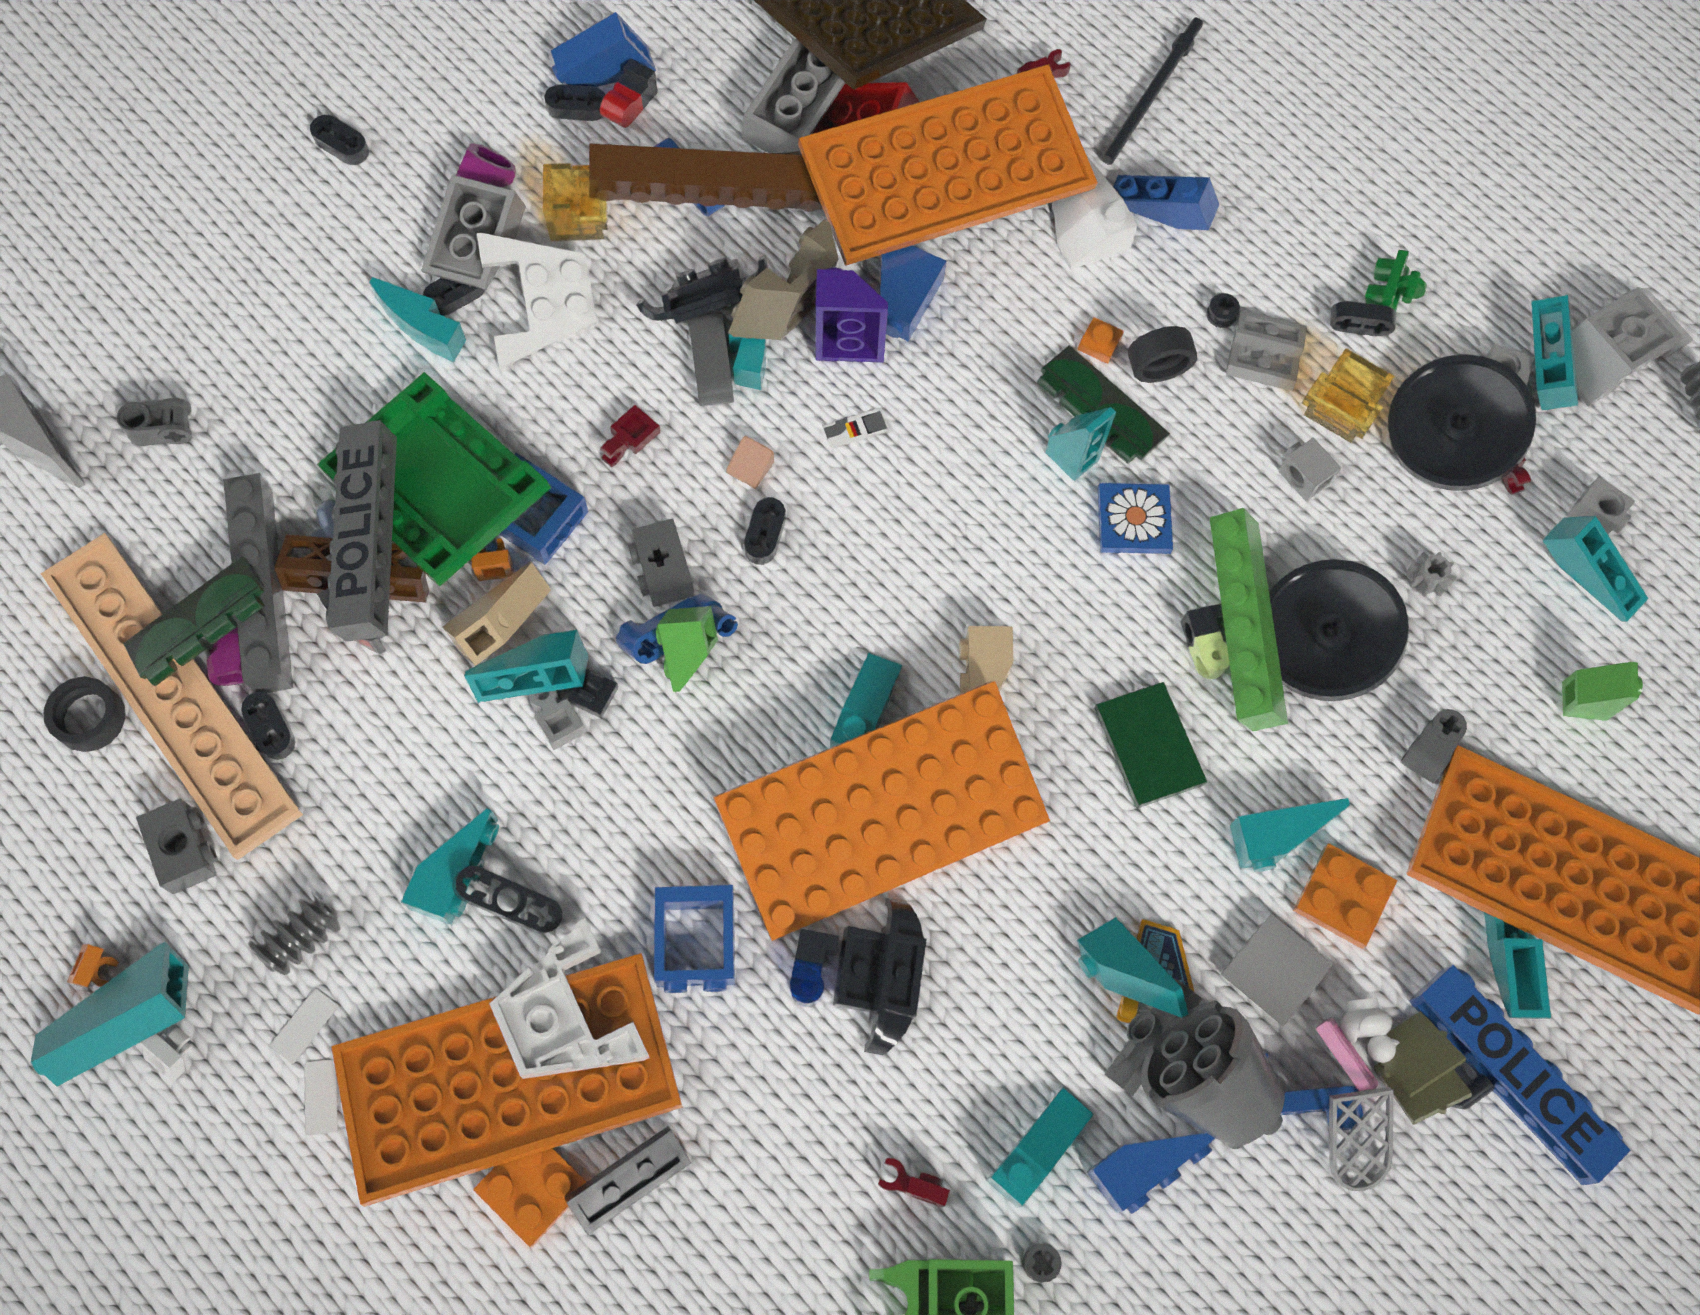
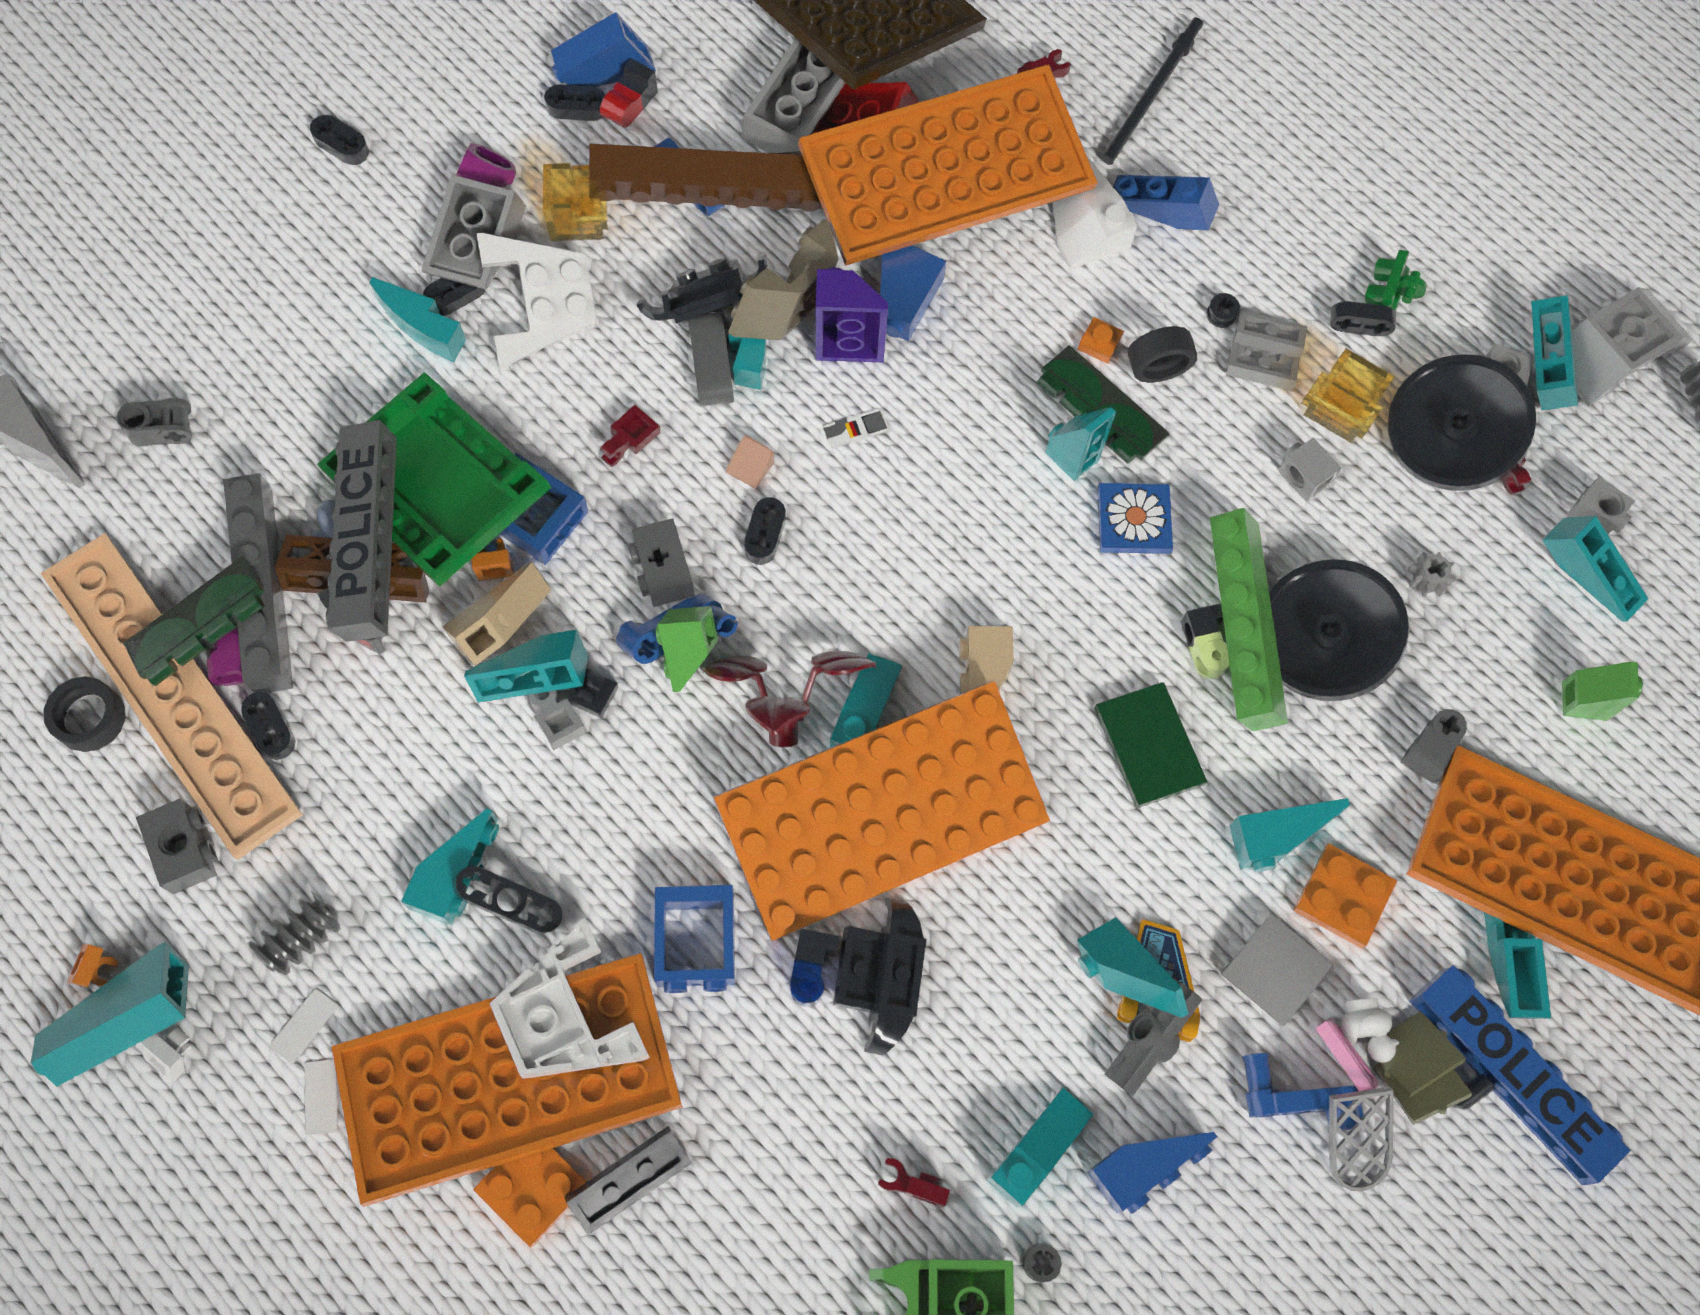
(782, 714): none -> dark red plant
(1215, 1076): dark grey cone -> none

